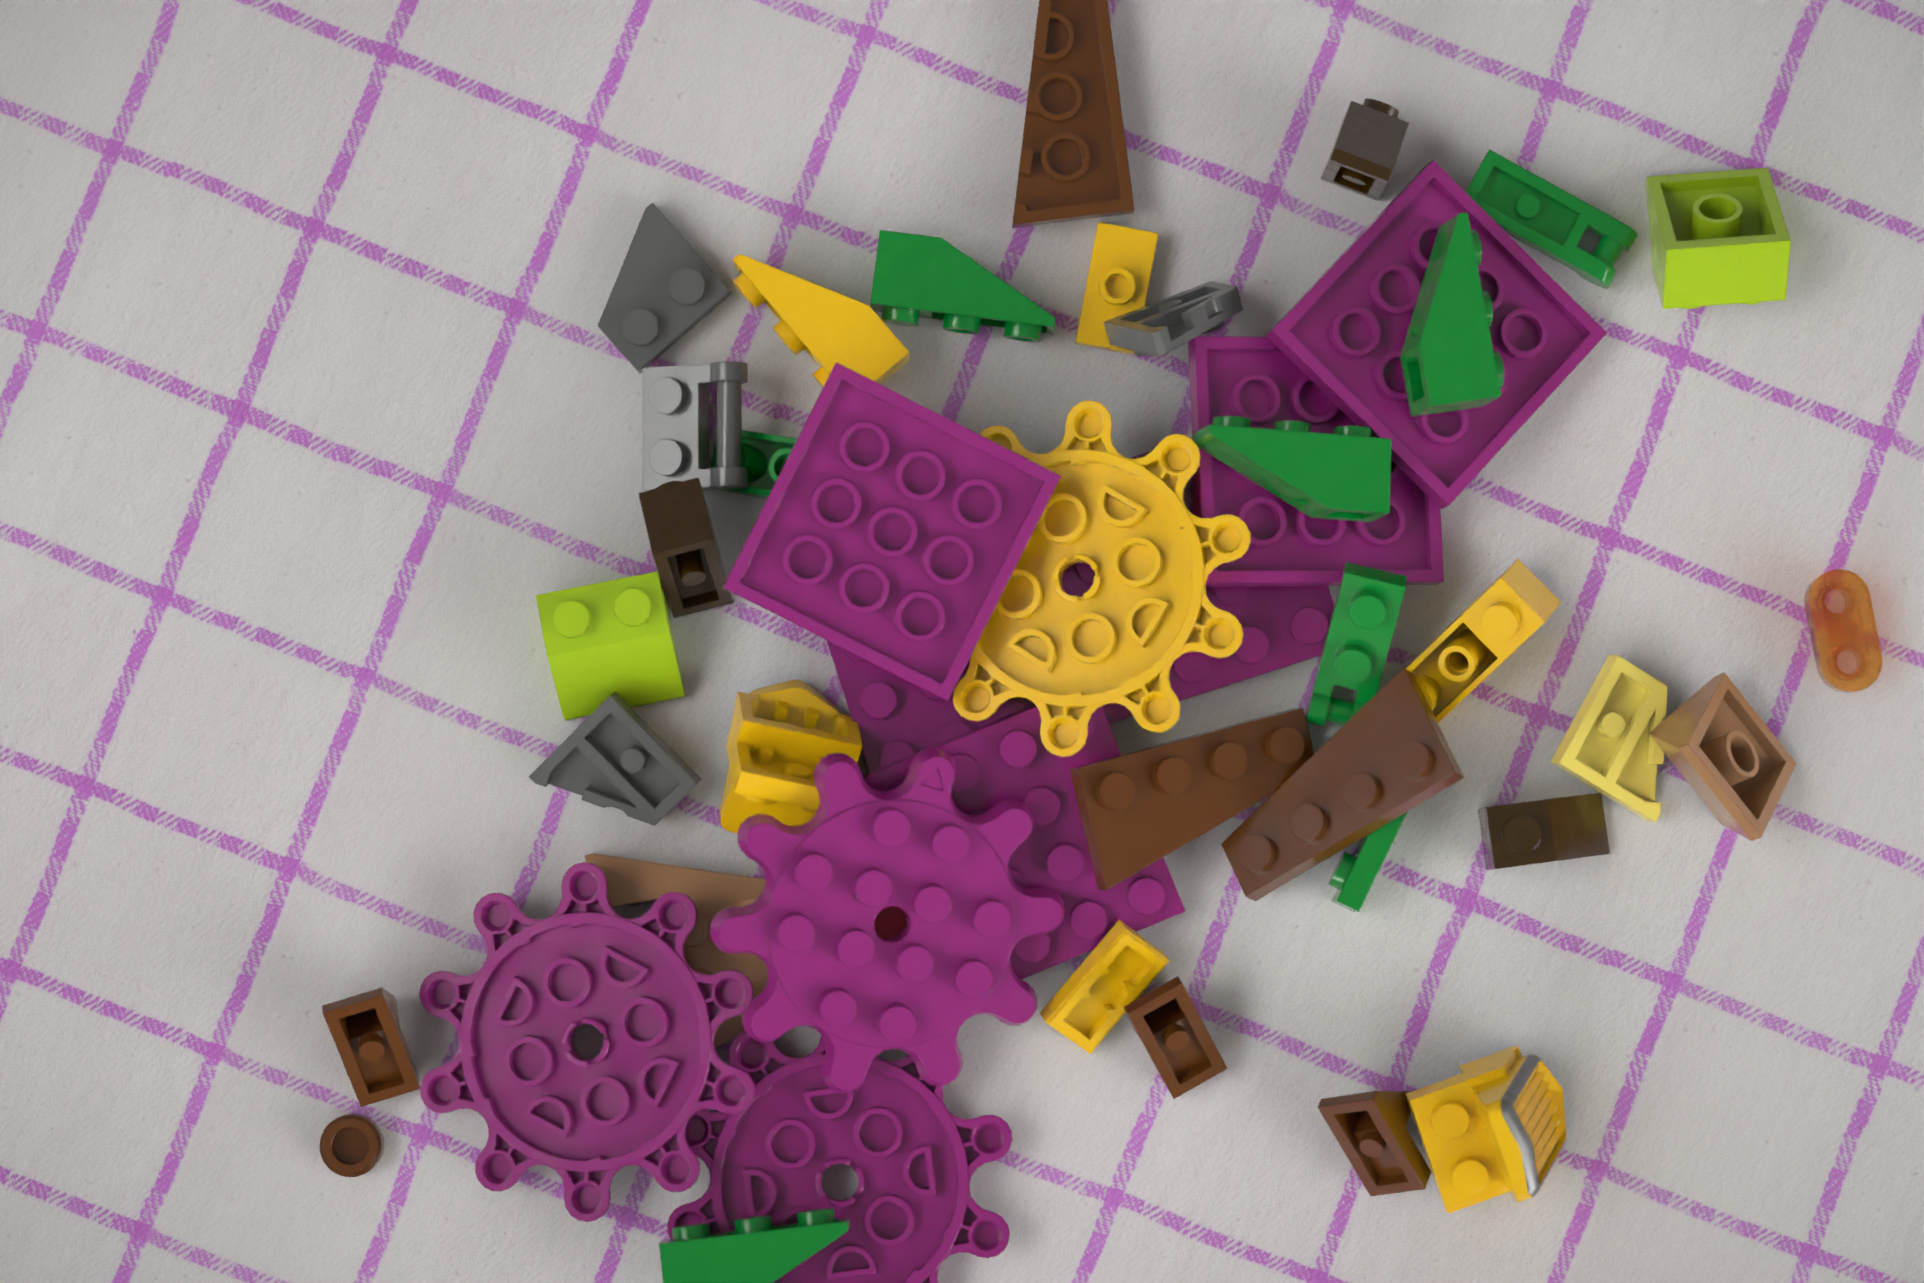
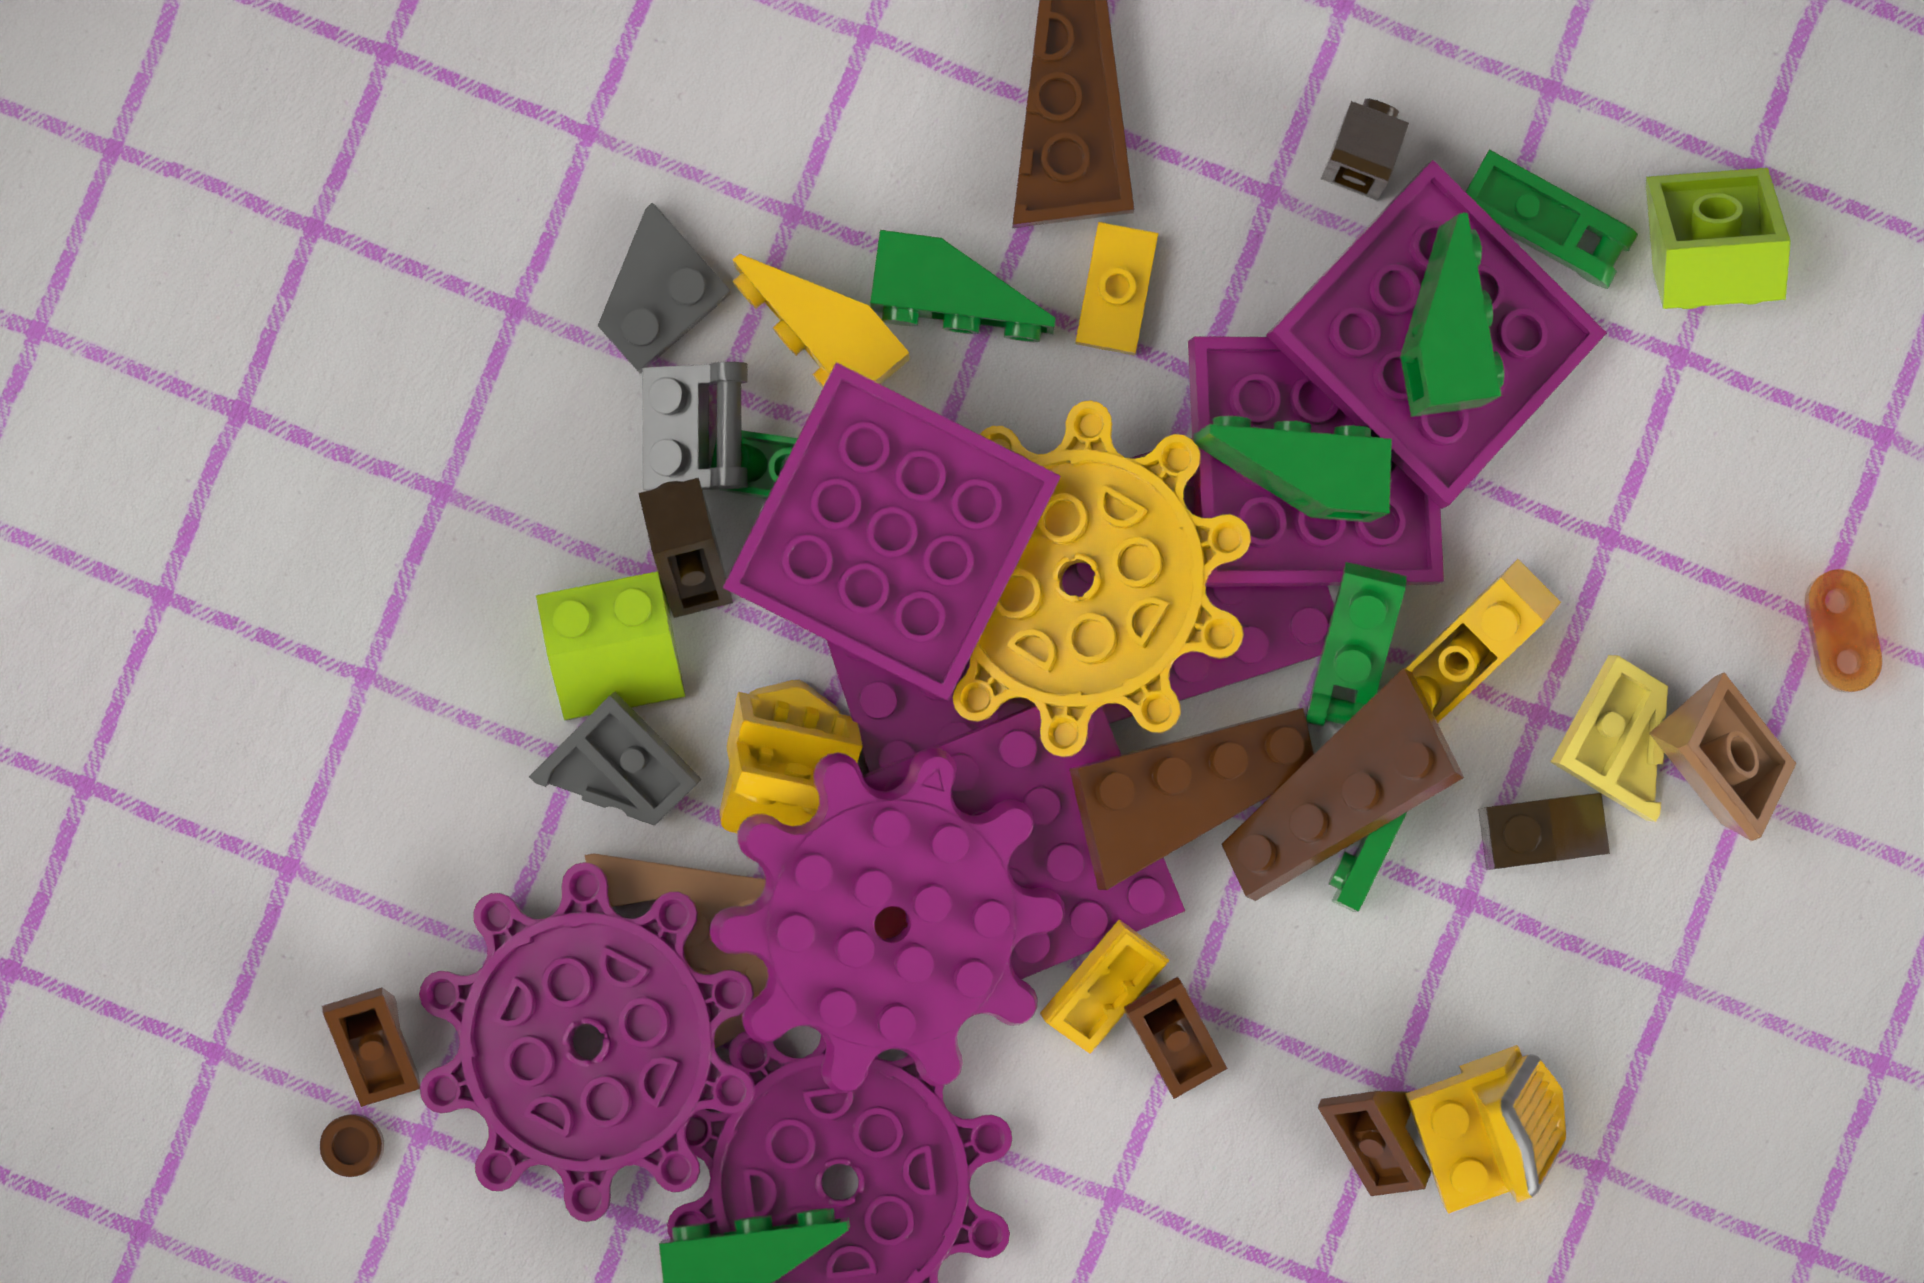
(1174, 320): dark grey wing -> none

